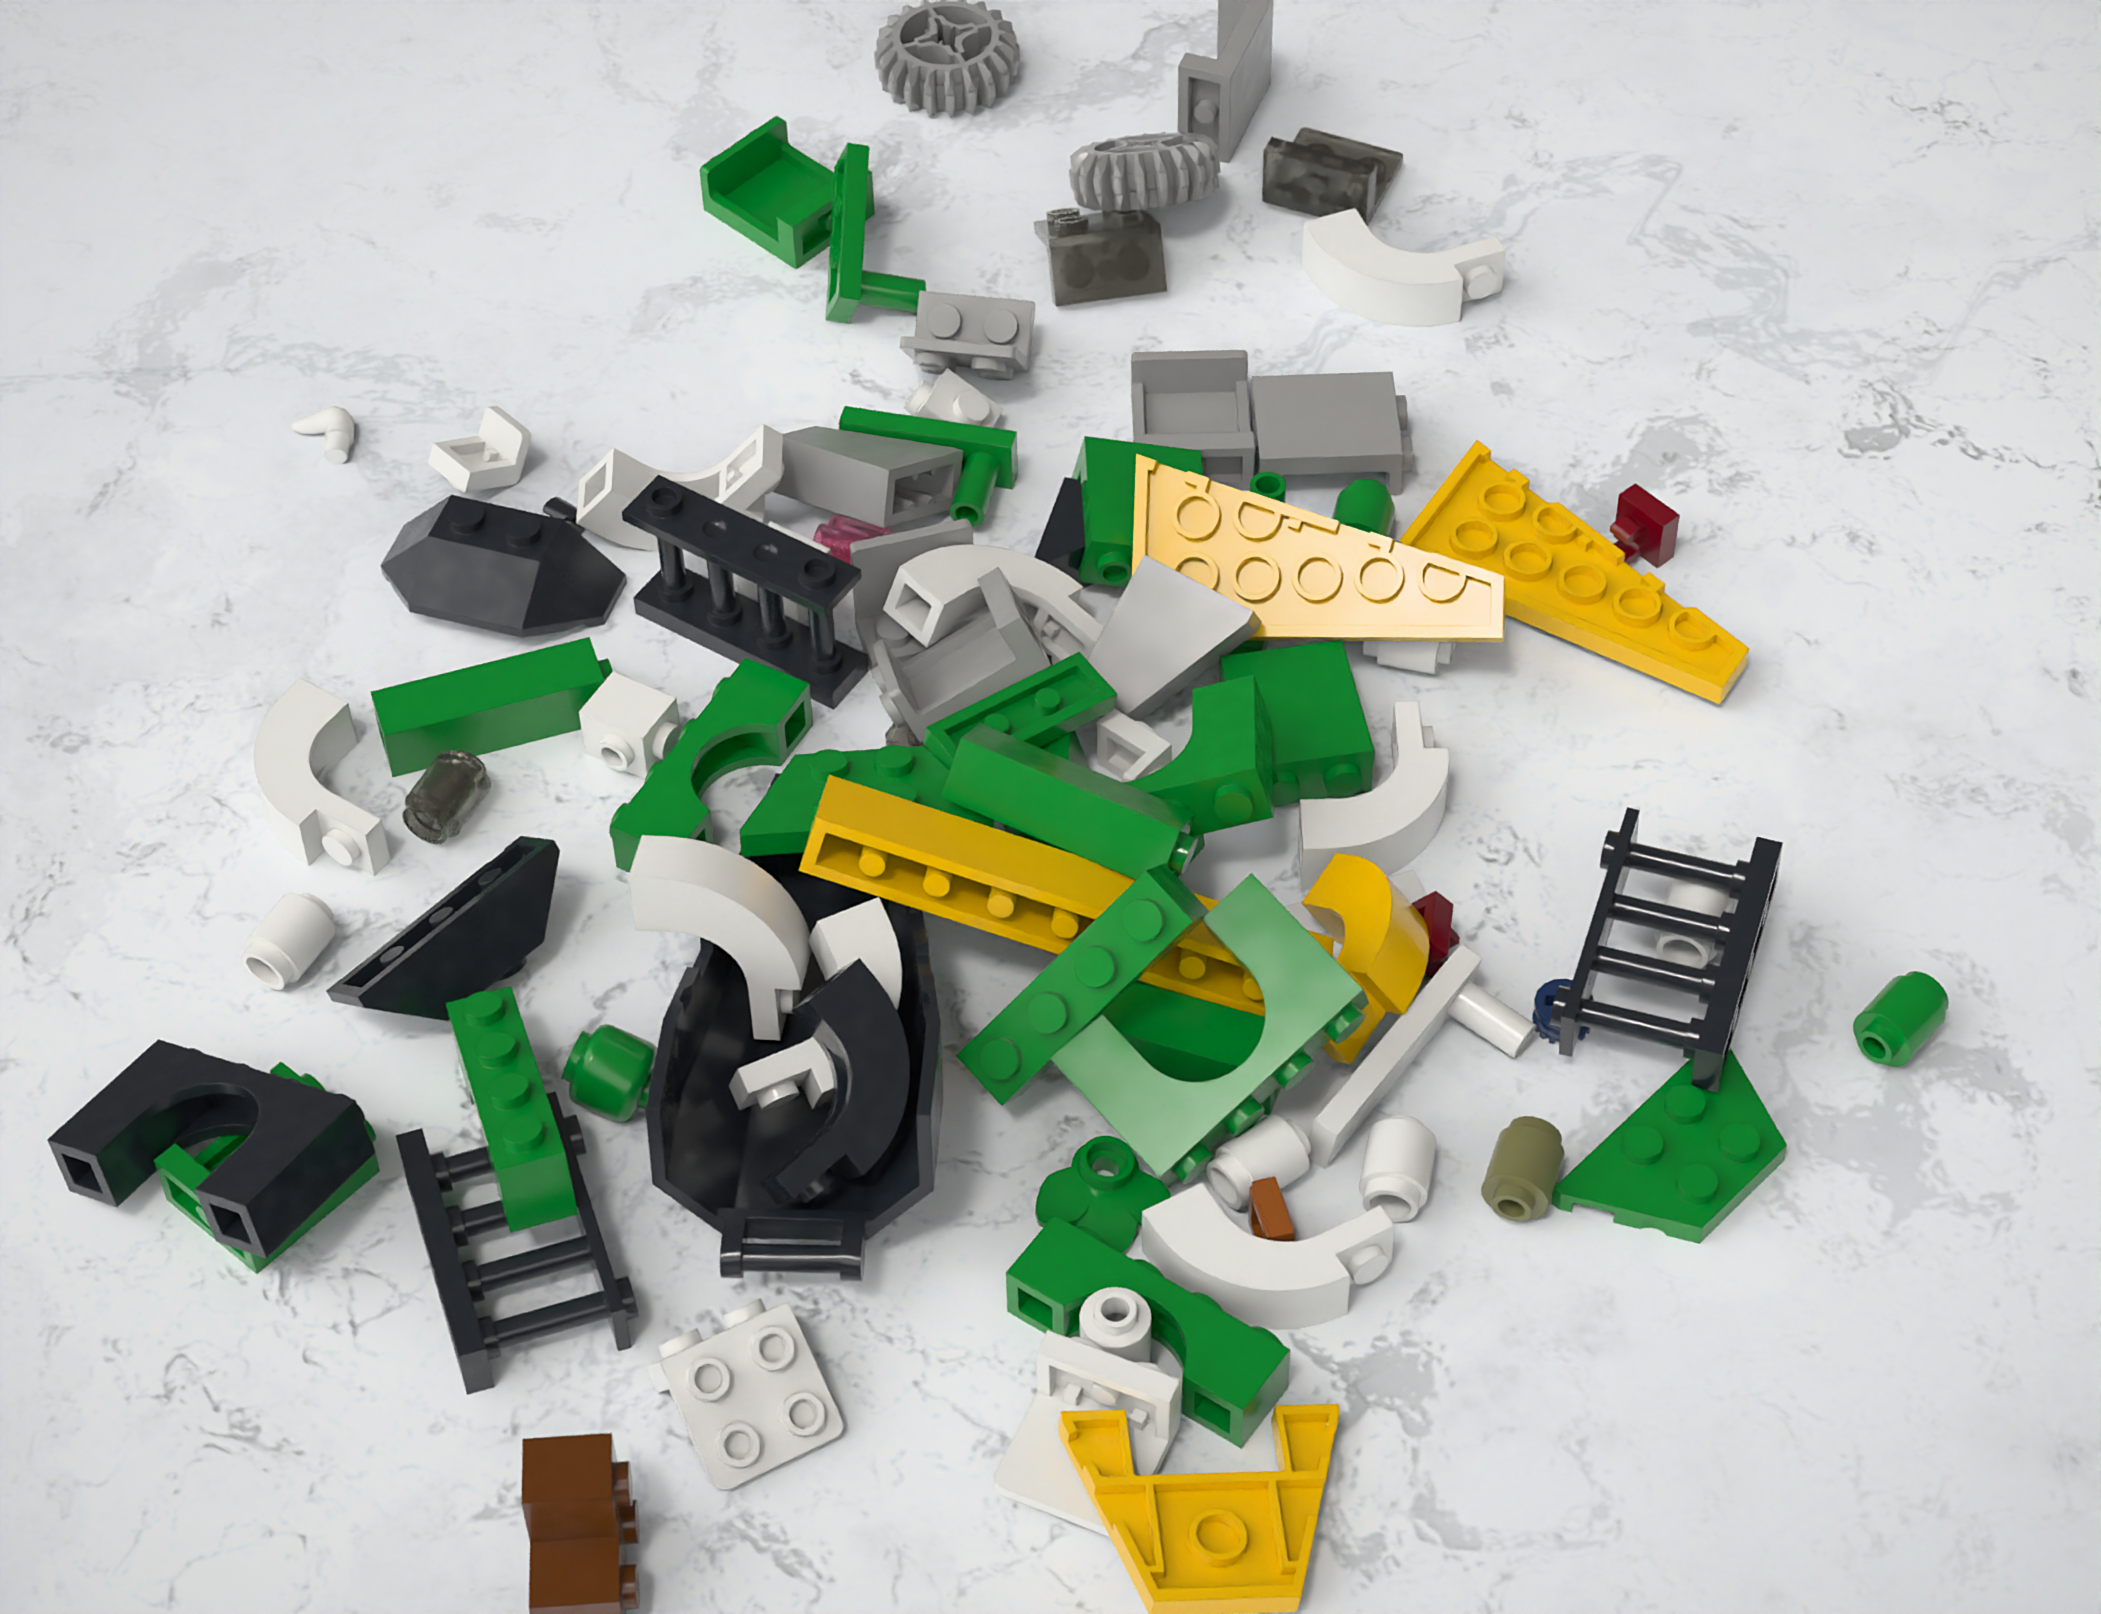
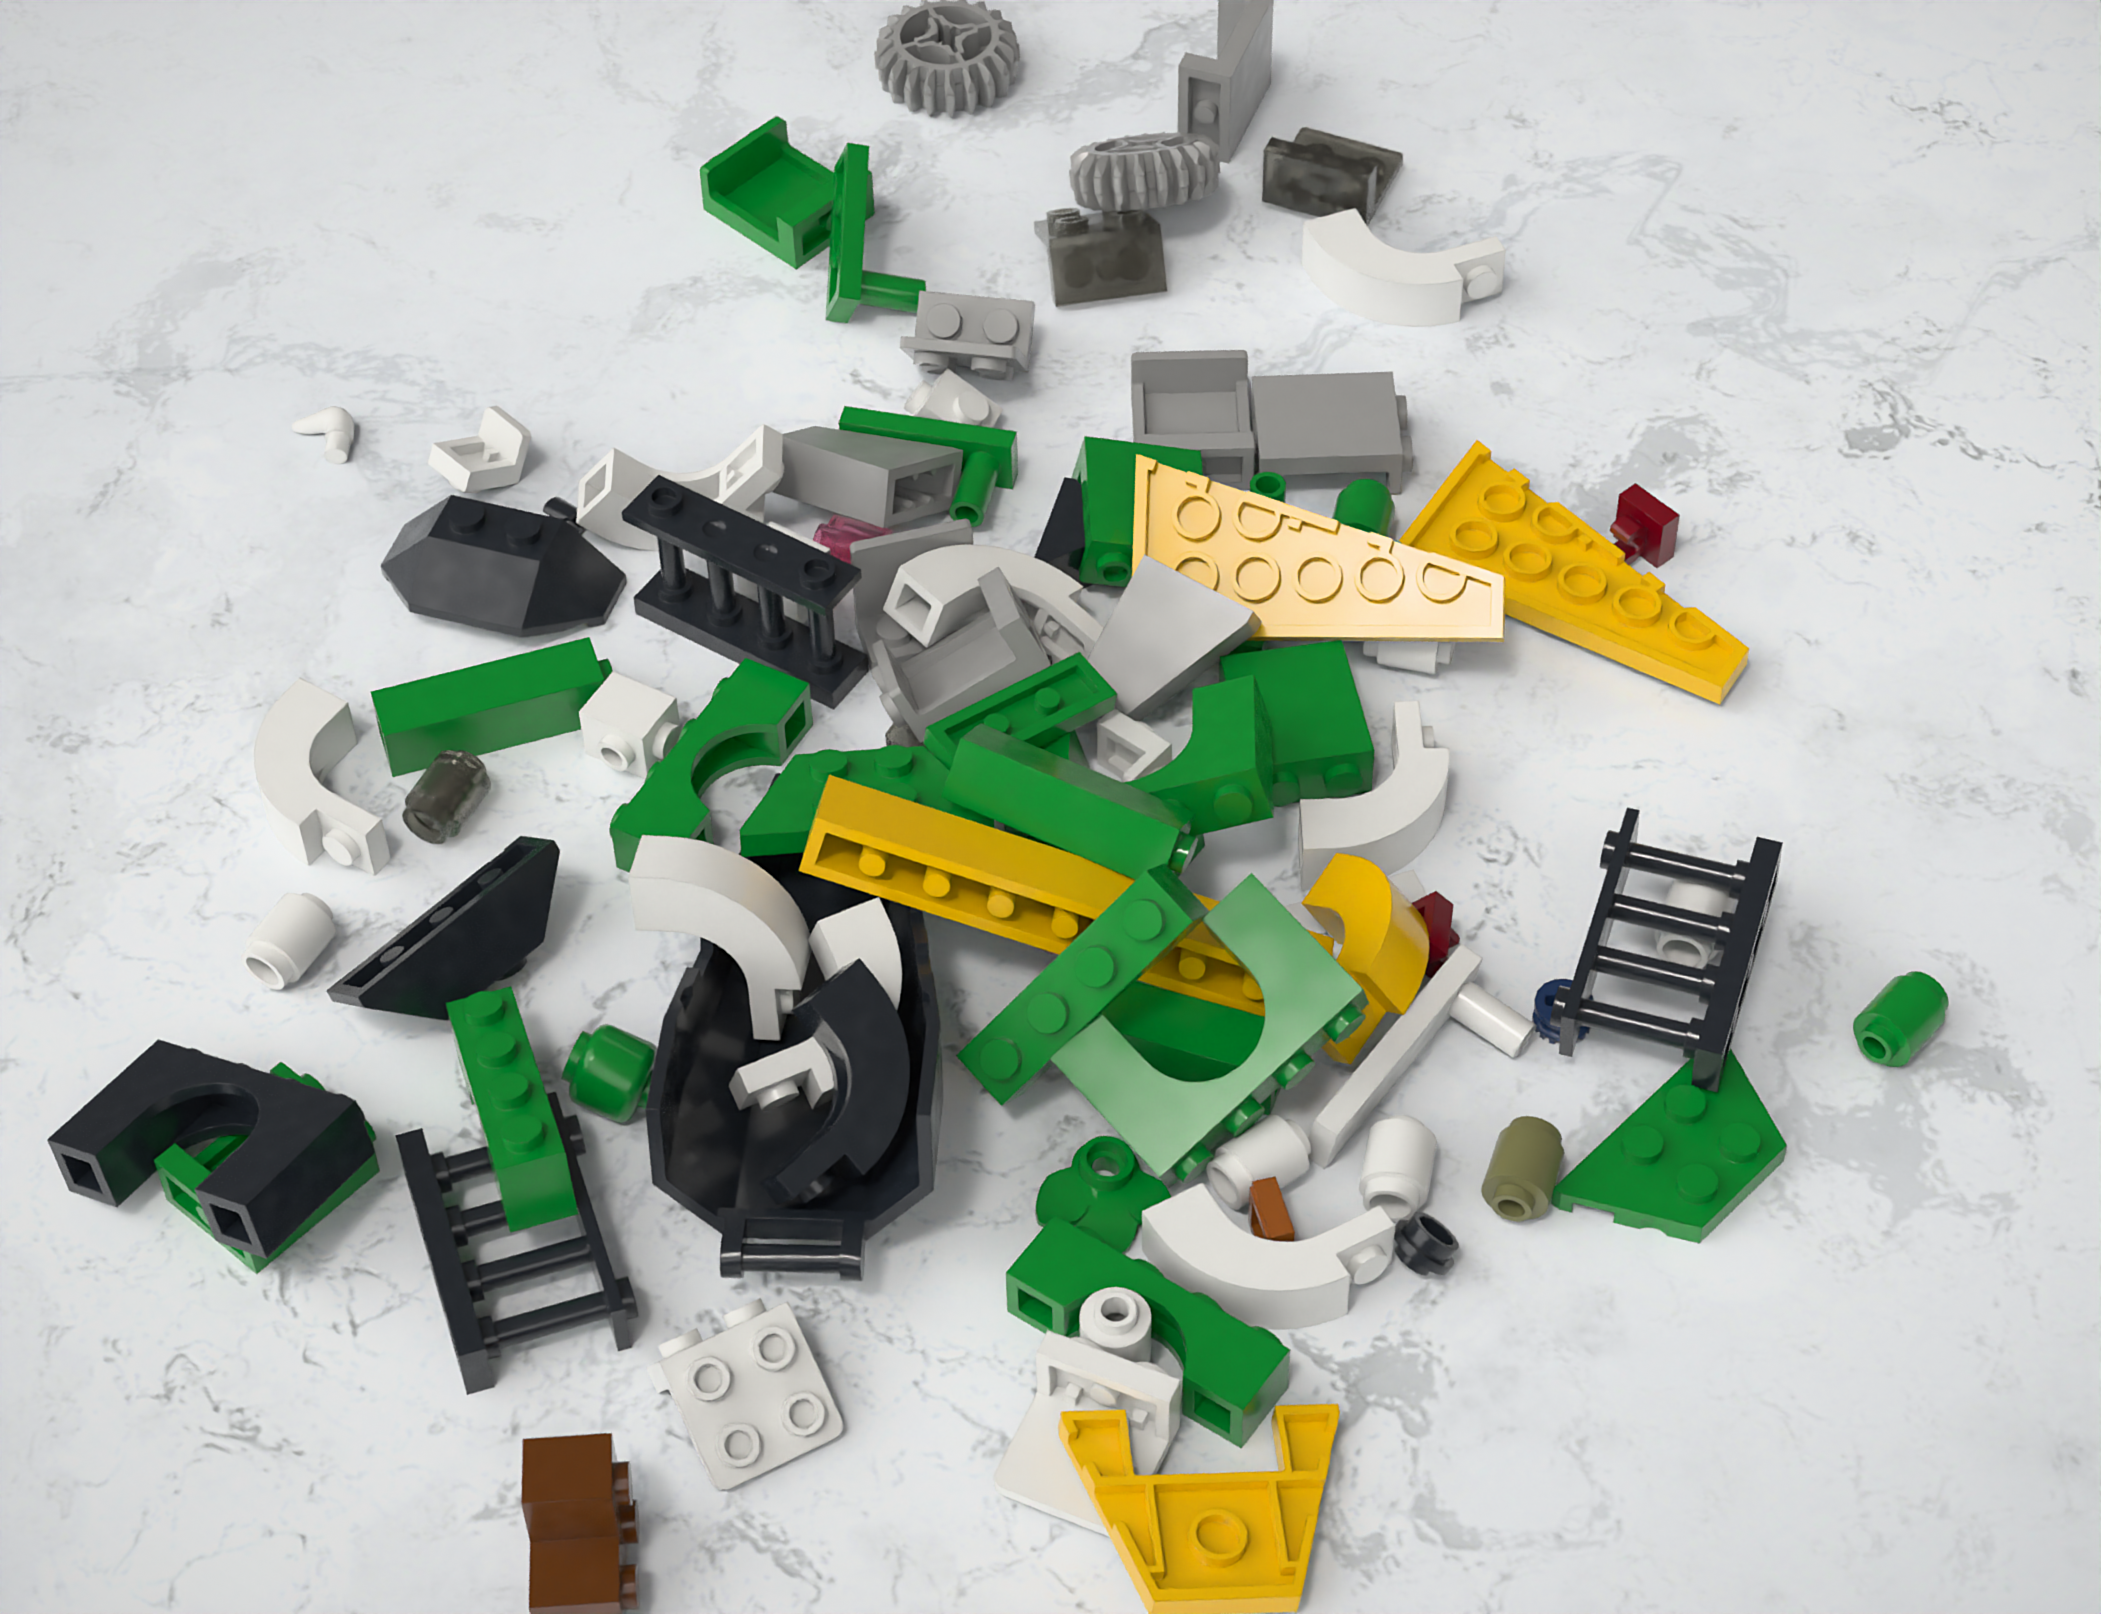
(1425, 1244): none -> black plate

